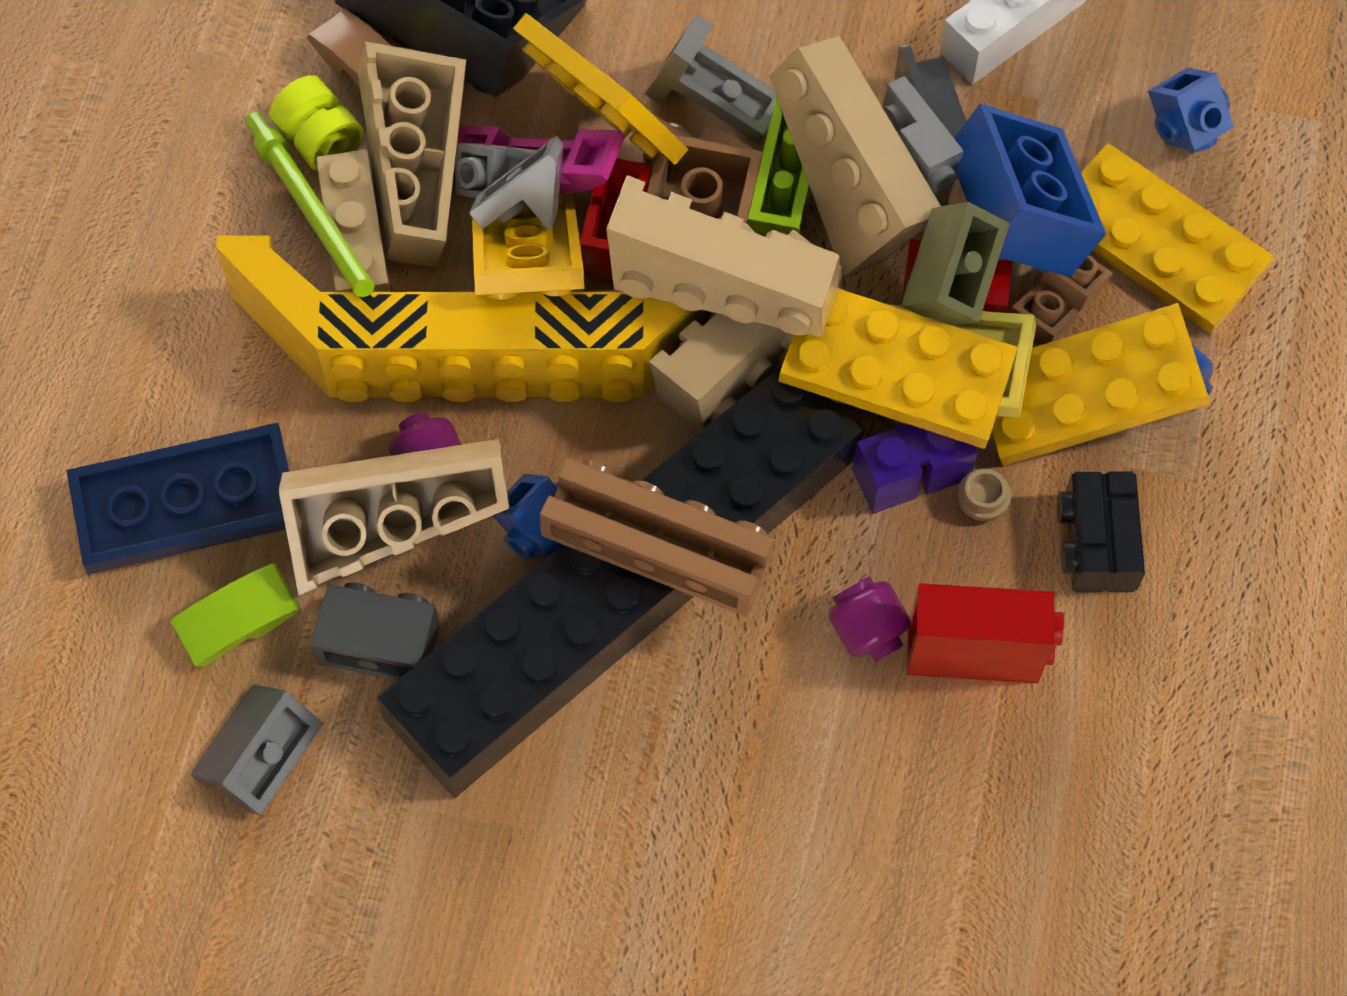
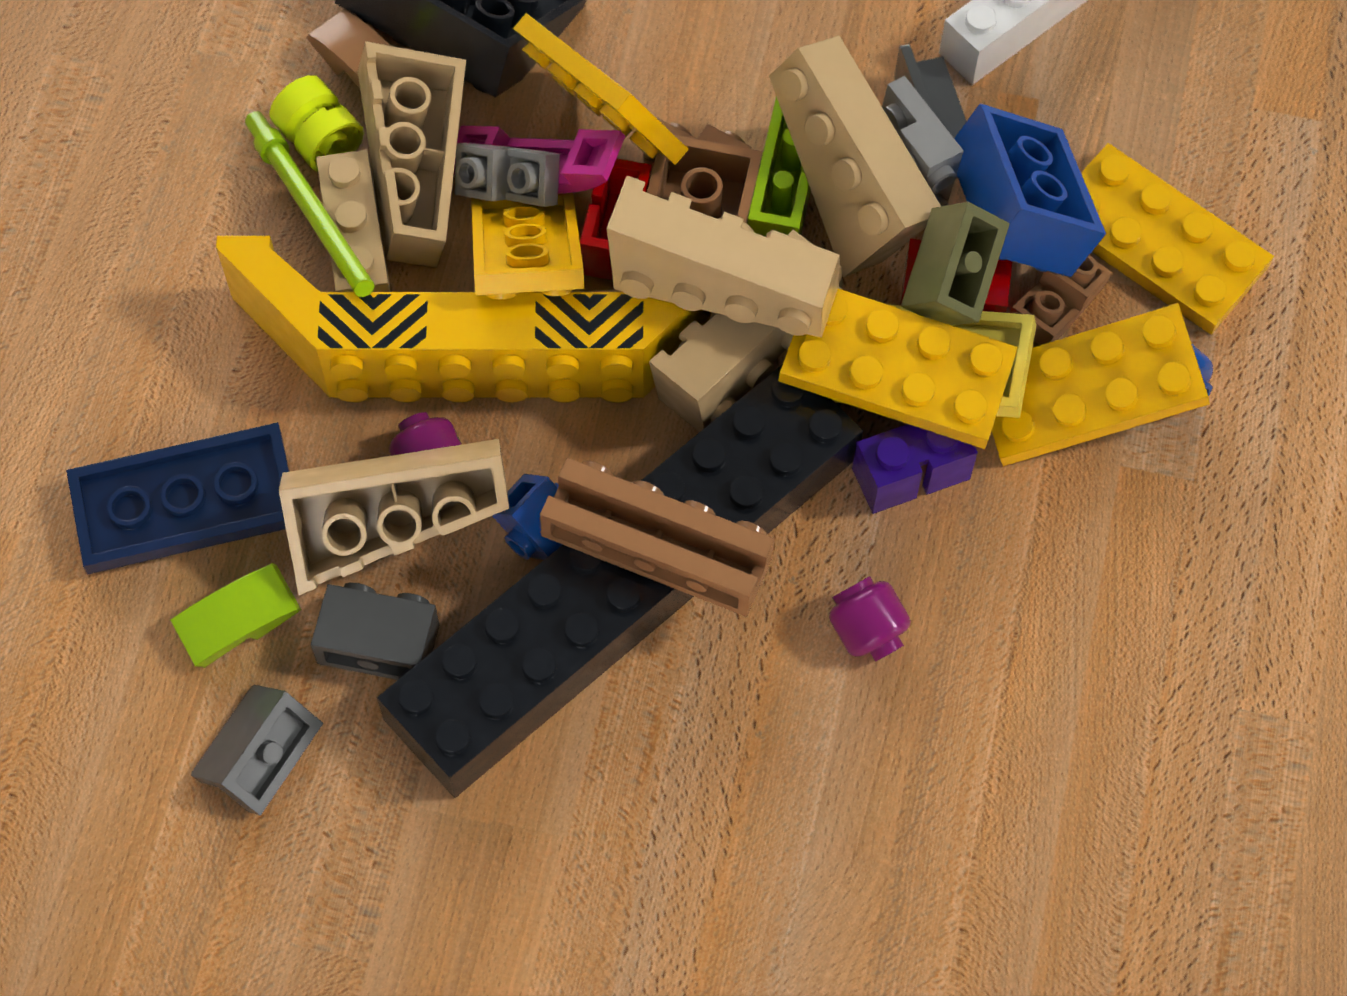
(530, 182): light grey slope -> none
(714, 83): light grey bracket -> none
(982, 633): red brick -> none
(984, 495): tan plate -> none
(1102, 532): black brick -> none
(1191, 110): blue brick -> none

